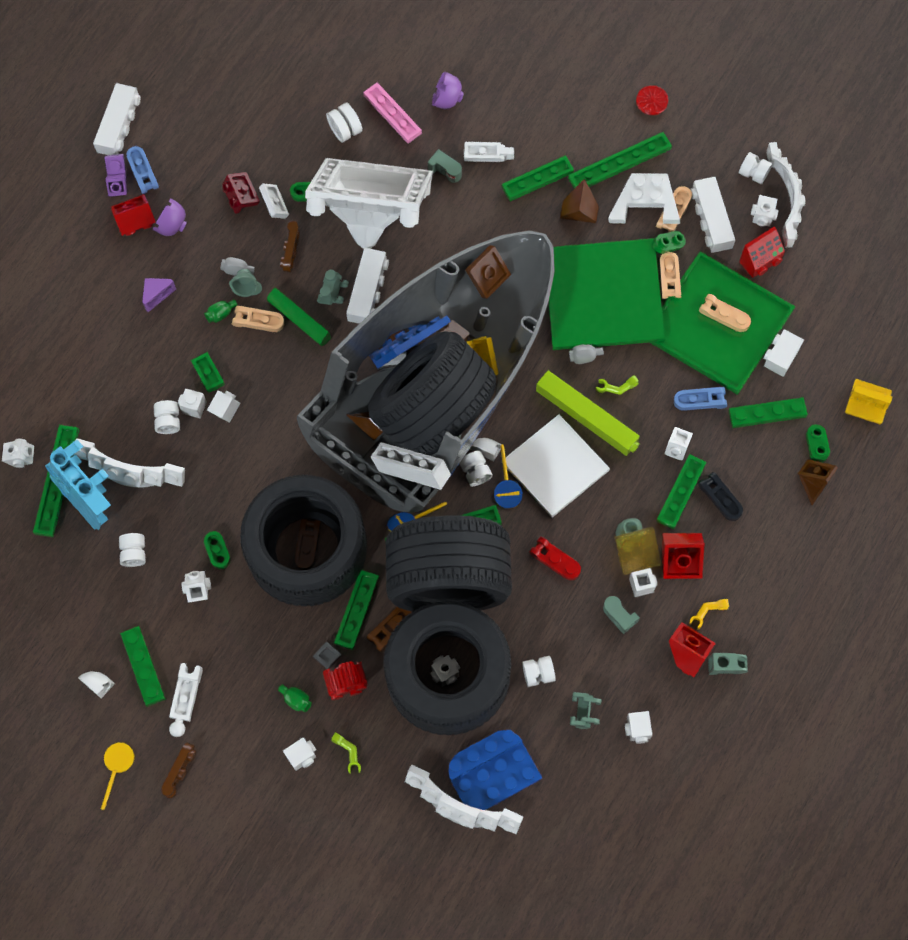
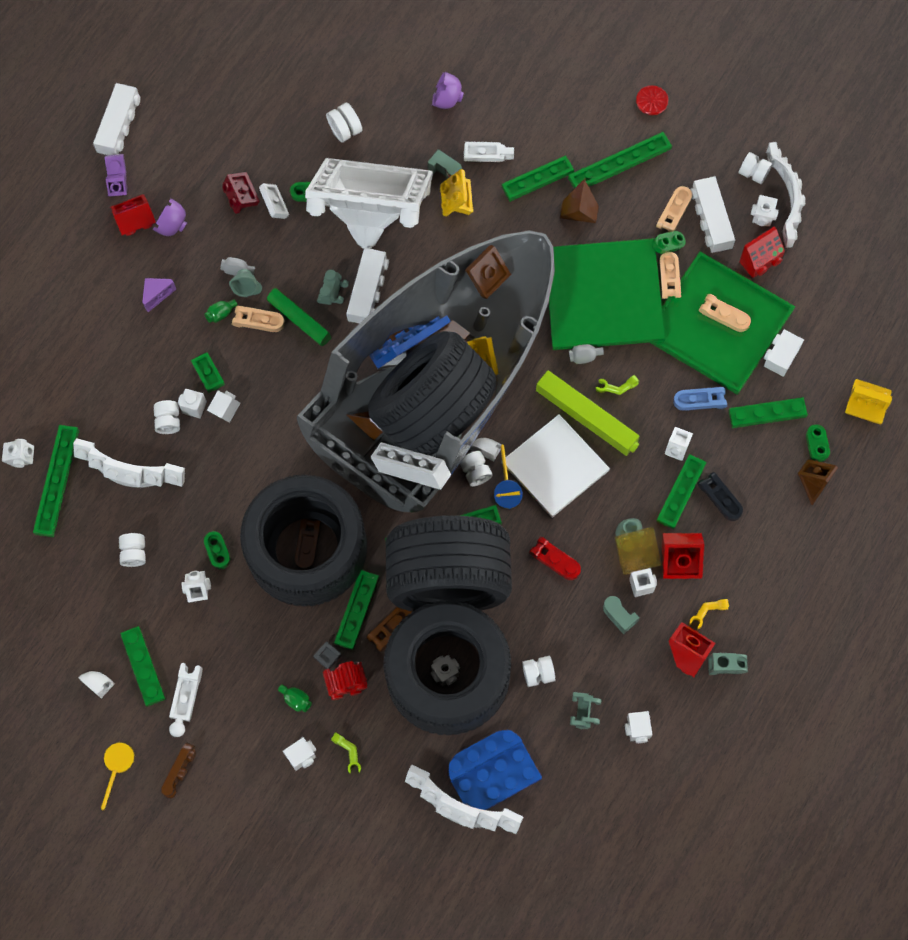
(80, 490): medium azure piece -> none
(141, 169): medium blue plate -> none
(290, 247): reddish brown plate -> none
(392, 113): bright pink plate -> none
(400, 518): blue piece -> none
(456, 194): none -> yellow bracket
(646, 191): white wing -> none

